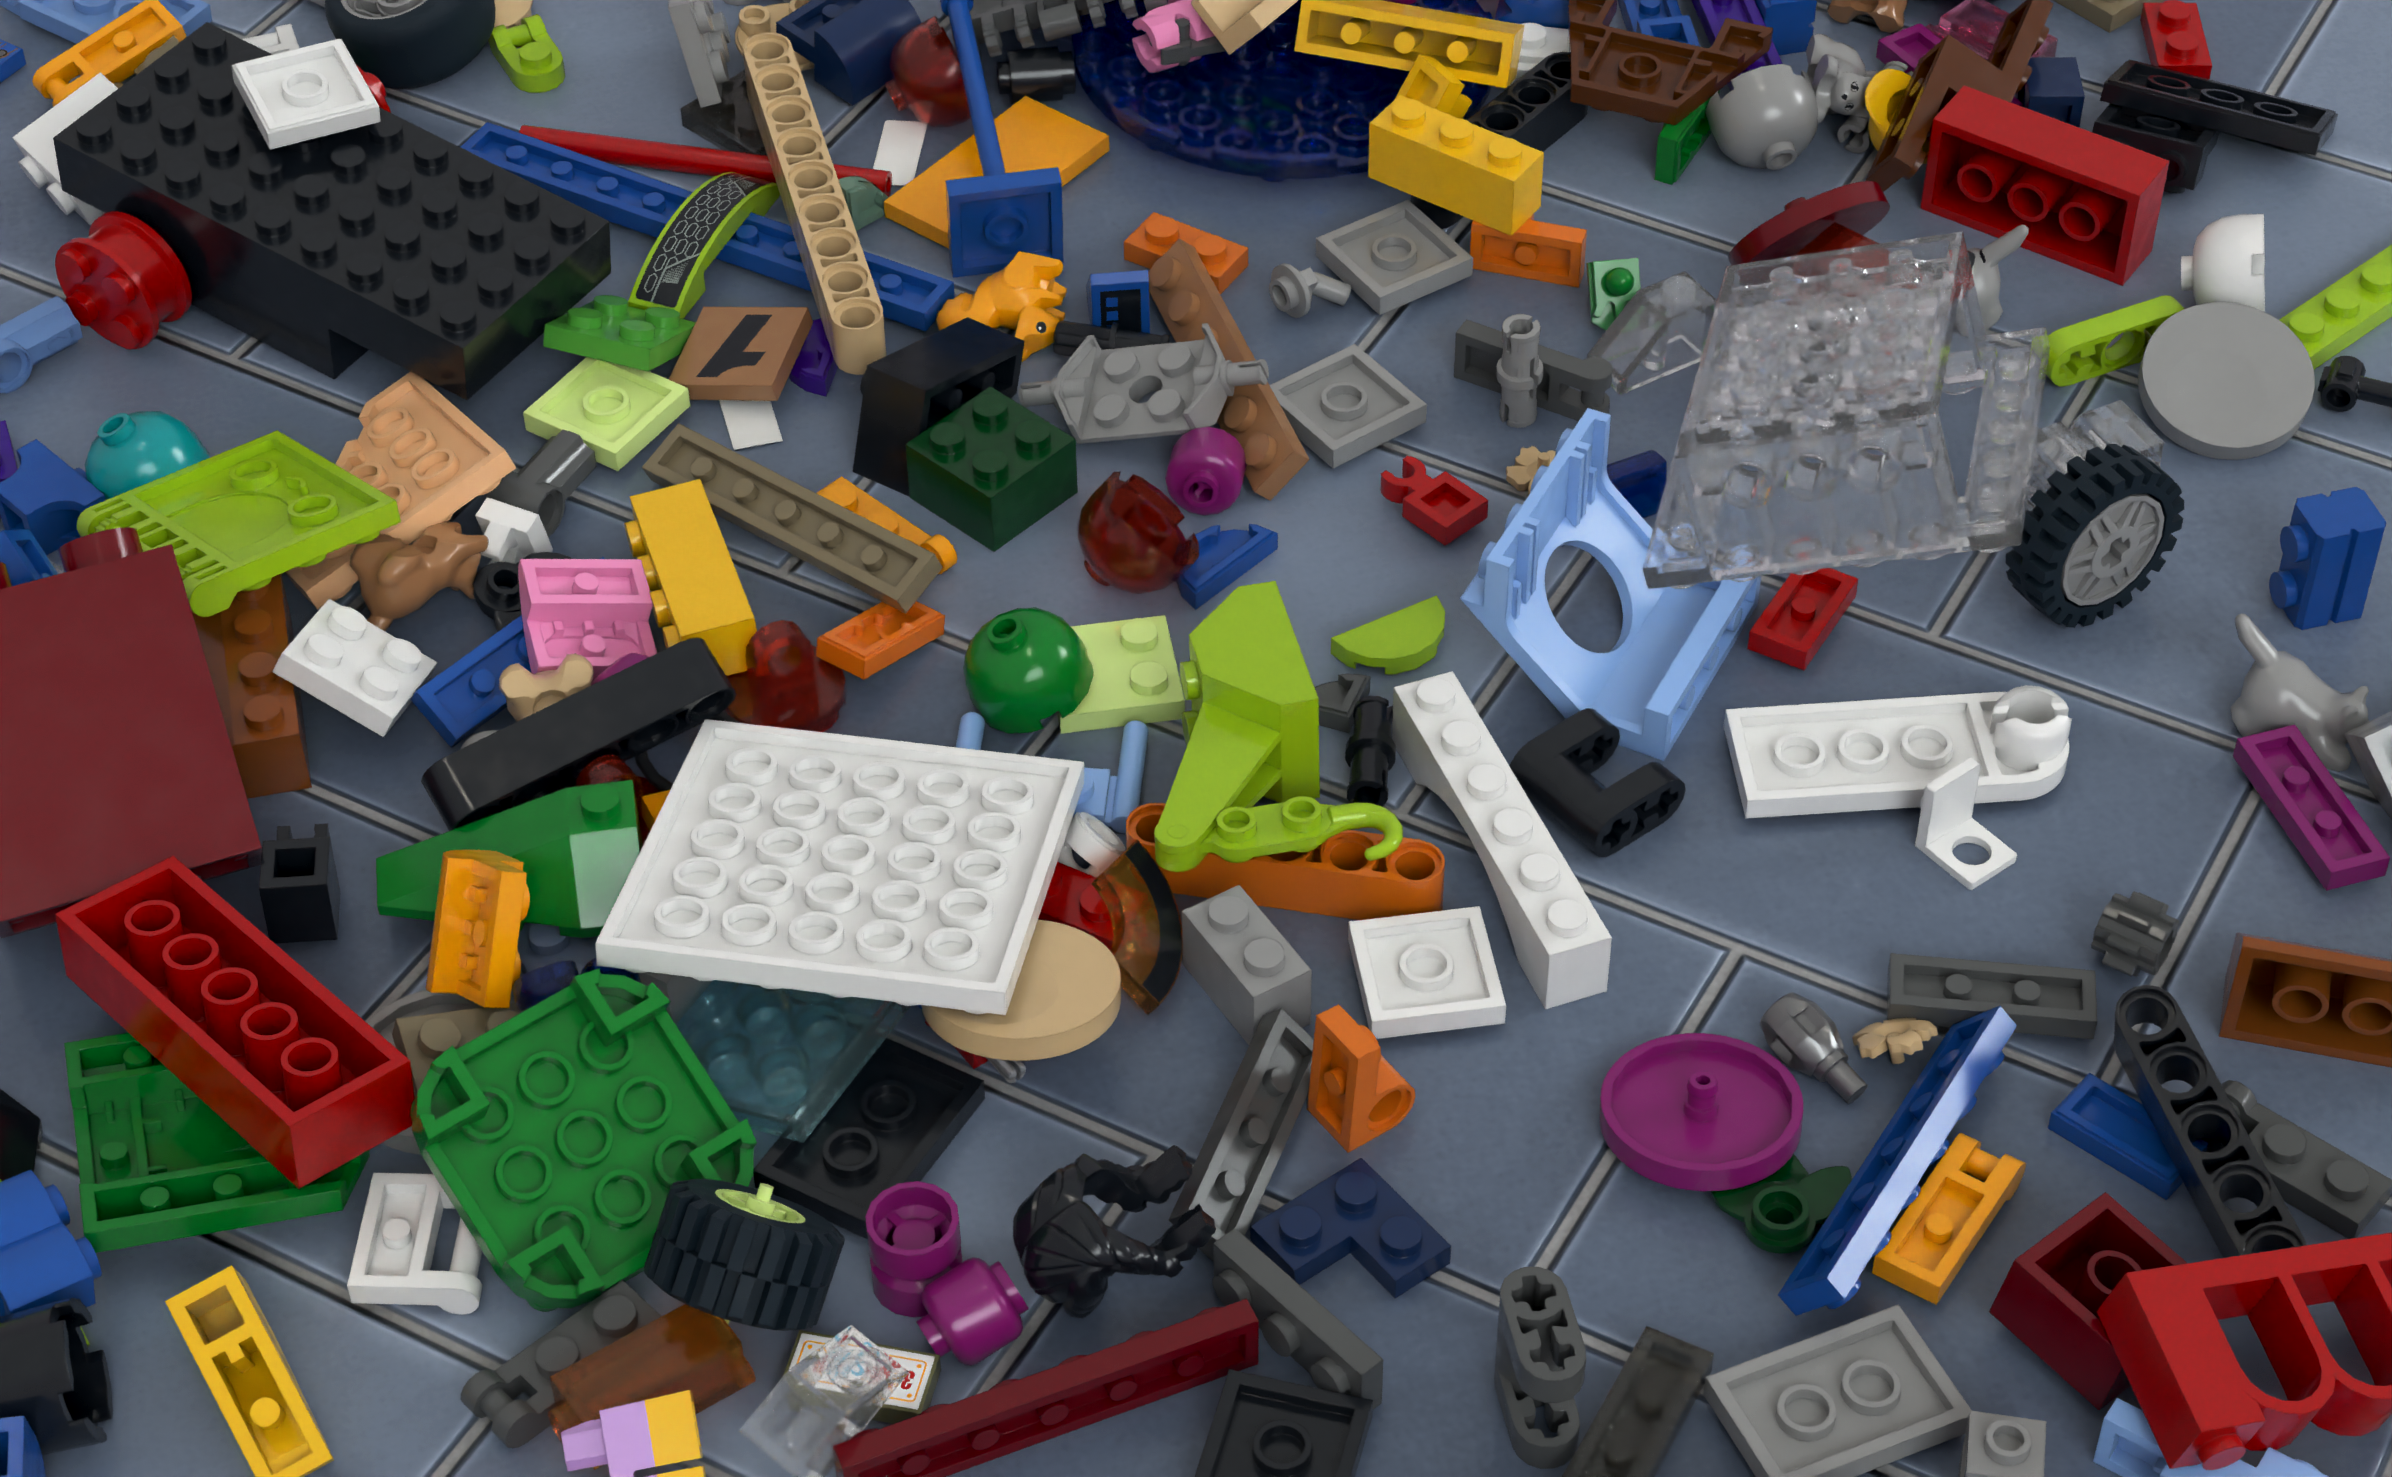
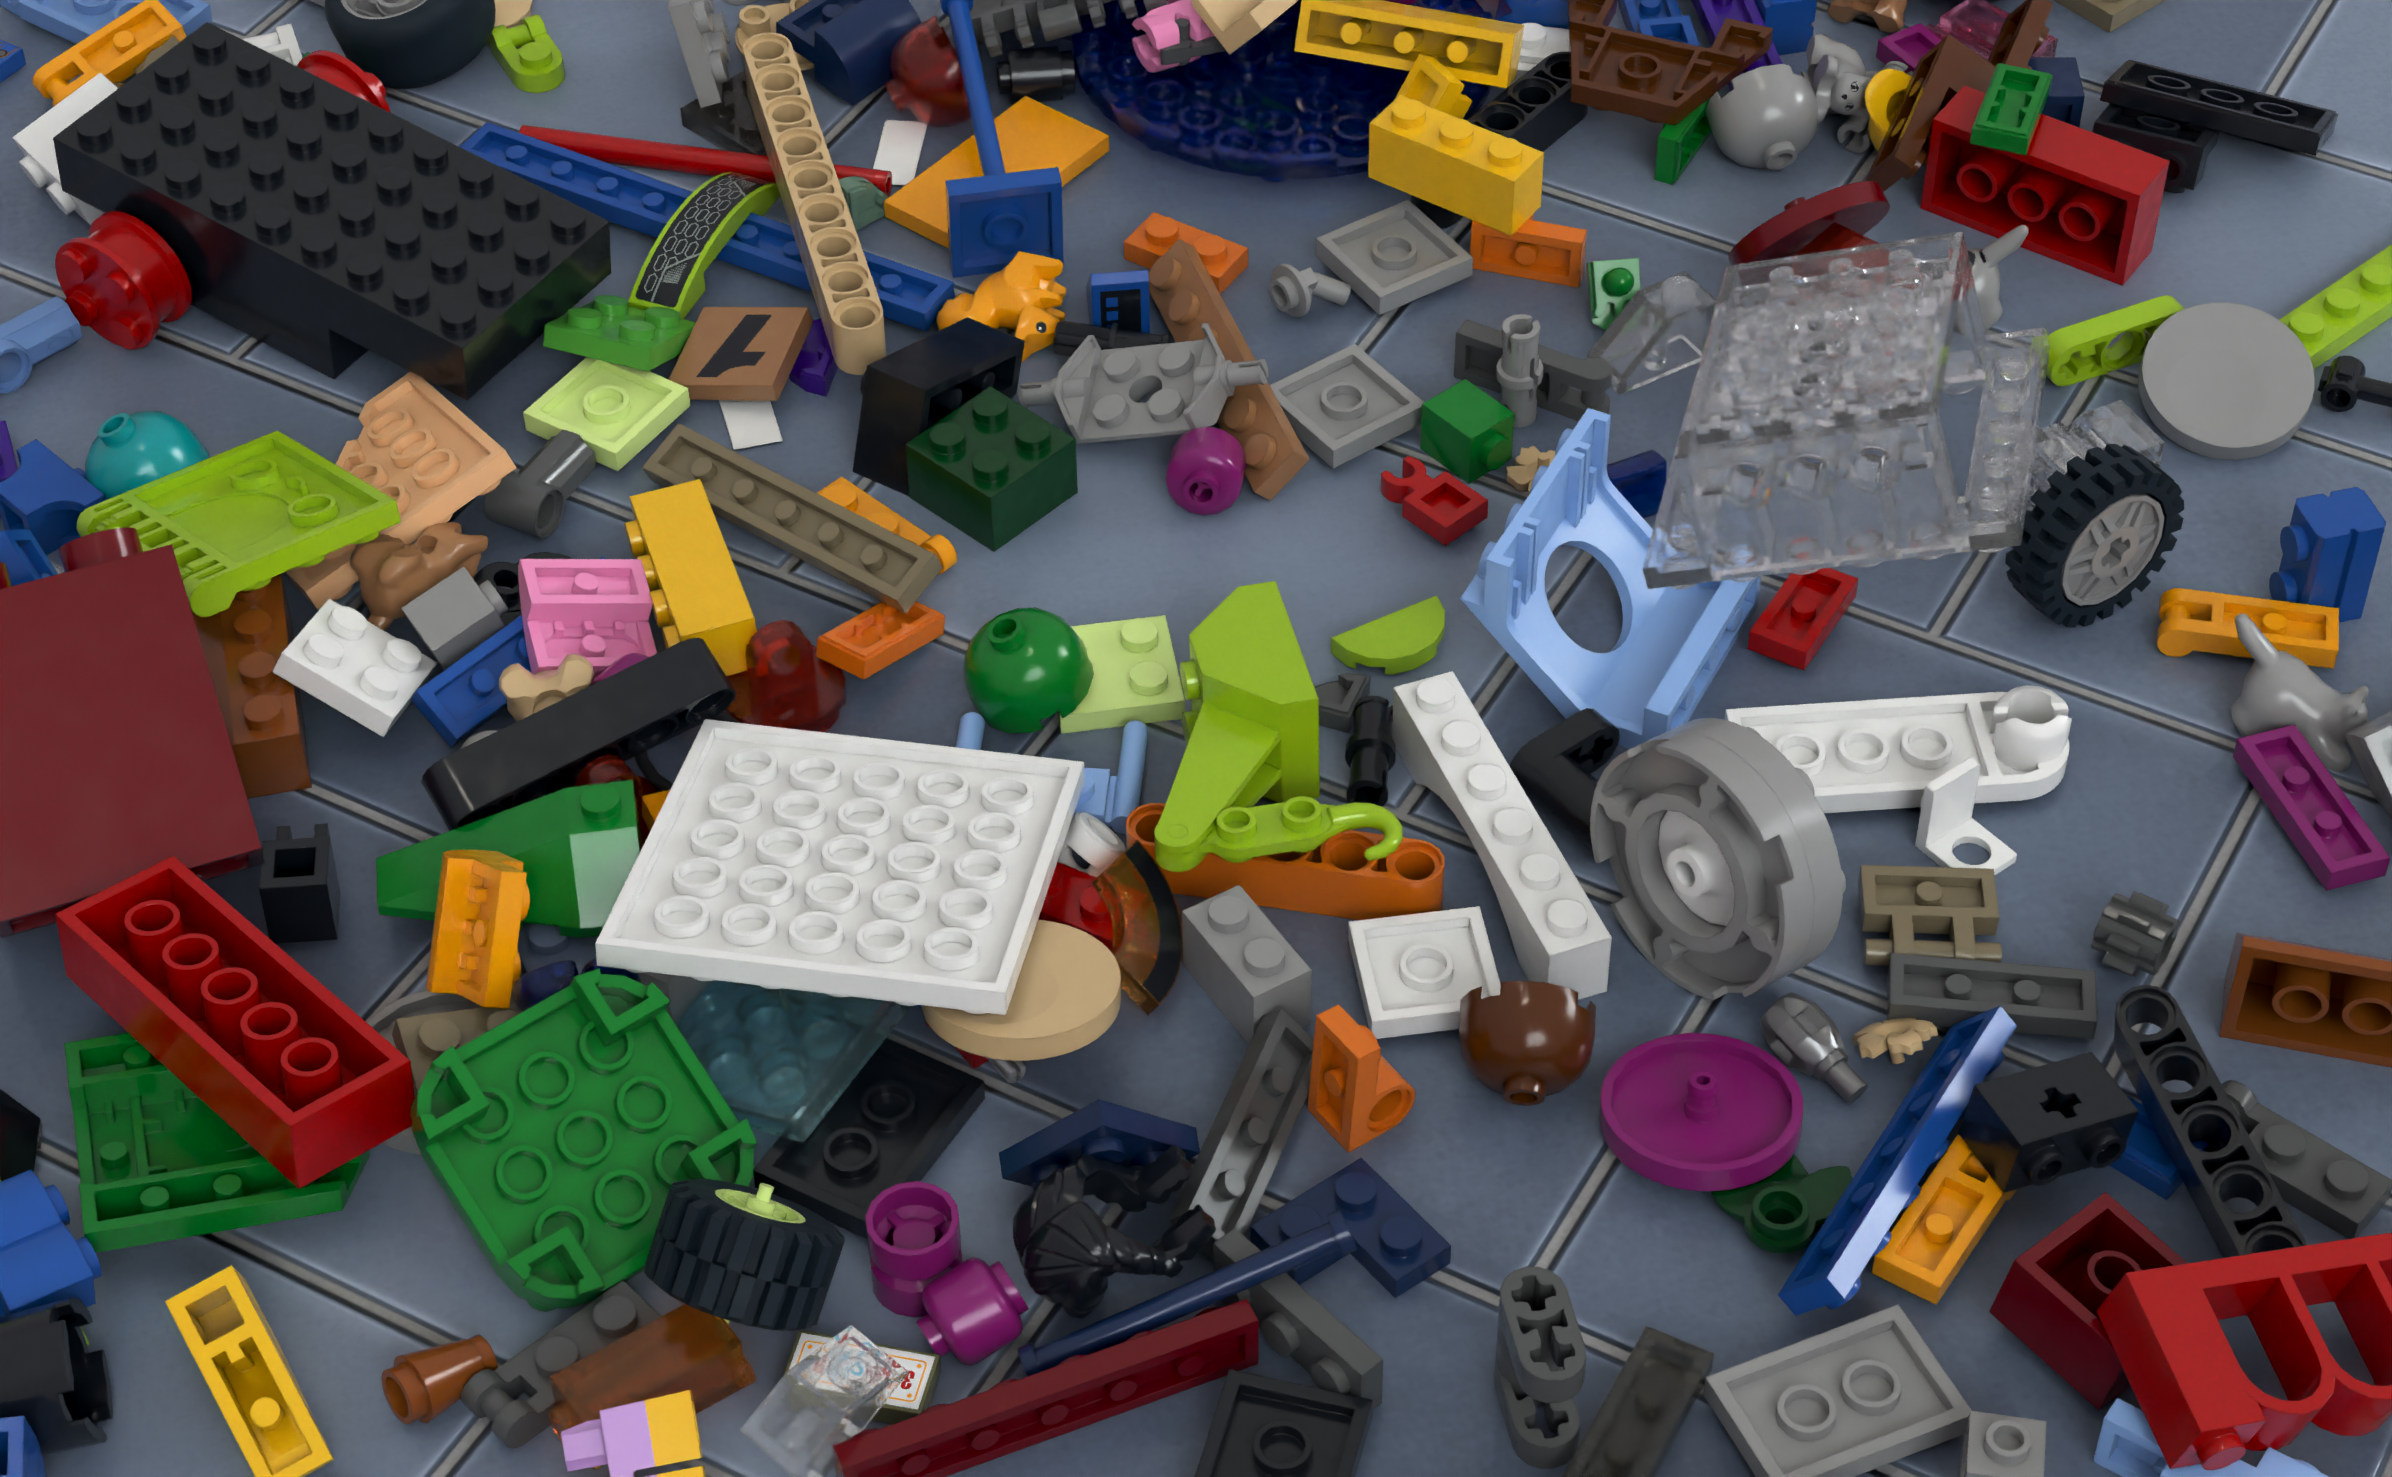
(305, 93): white plate -> none
(399, 1246): white plate -> none
(432, 1379): none -> dark orange cone
(456, 616): none -> light grey brick
(511, 532): white tile -> none
(1101, 1132): none -> dark blue plate
(1133, 536): clear red cylinder -> none
(1193, 1295): none -> dark blue bar
(1224, 559): blue tile -> none
(1467, 431): none -> green brick
(1526, 1039): none -> reddish brown cylinder
(1718, 857): none -> light grey piece
(1928, 902): none -> dark tan plate
(2011, 109): none -> green plate
(2048, 1122): none -> black brick
(2176, 37): red plate -> none
(2207, 624): none -> light orange plate
(2228, 262): white cylinder -> none

